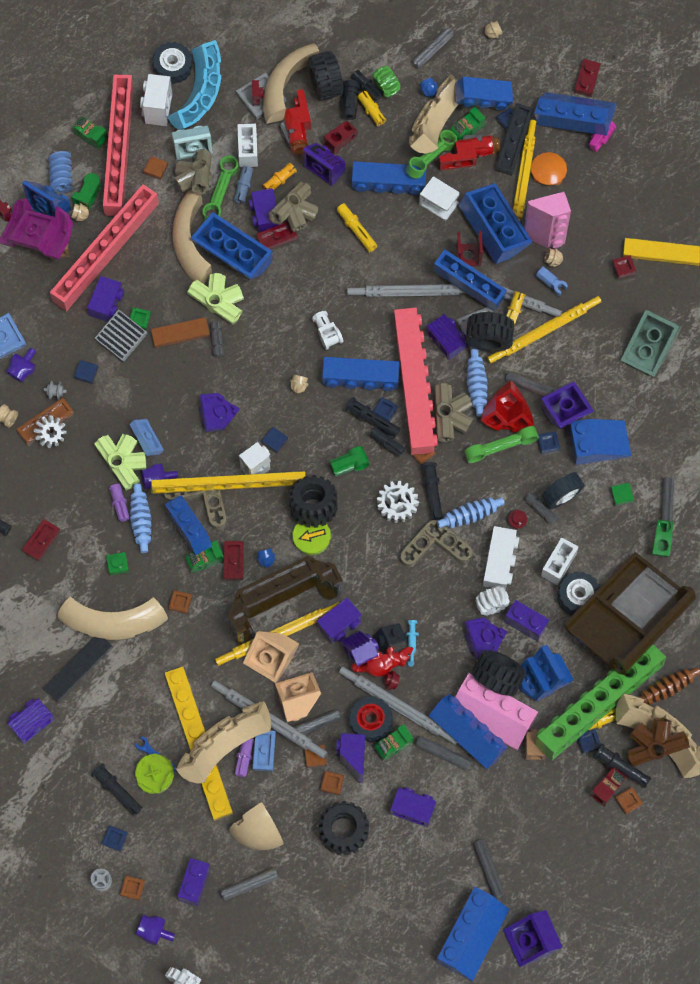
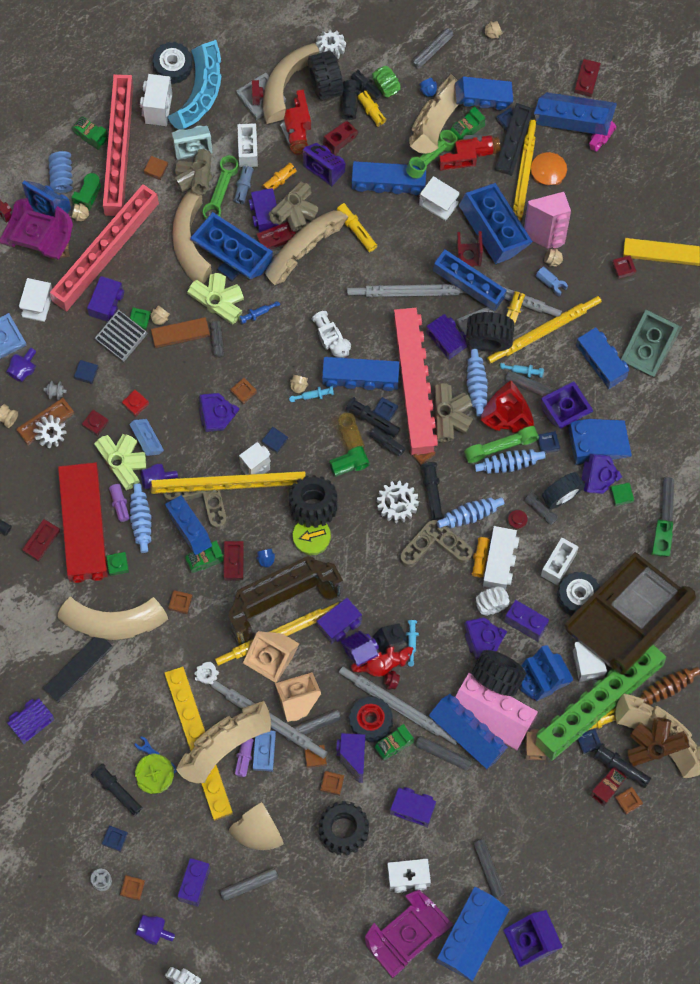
(36, 300): none -> white piece
(83, 522): none -> red brick
(95, 423): none -> dark red plate
(135, 403): none -> red plate
(159, 315): none -> tan plate
(205, 670): none -> white animal
(228, 271): none -> dark blue tile
(243, 391): none -> dark orange tile
(257, 312): none -> blue piece
(302, 243): none -> tan brick
(313, 394): none -> medium azure piece
(332, 42): none -> white gear
(339, 346): none -> white animal
(351, 433): none -> clear yellow piece
(407, 933): none -> magenta piece
(417, 868): none -> white brick
(480, 557): none -> light orange pin
(510, 461): none -> light blue piece
(524, 370): none -> medium azure piece
(588, 664): none -> white piece
(599, 473): none -> dark purple plate
(602, 357): none -> blue brick

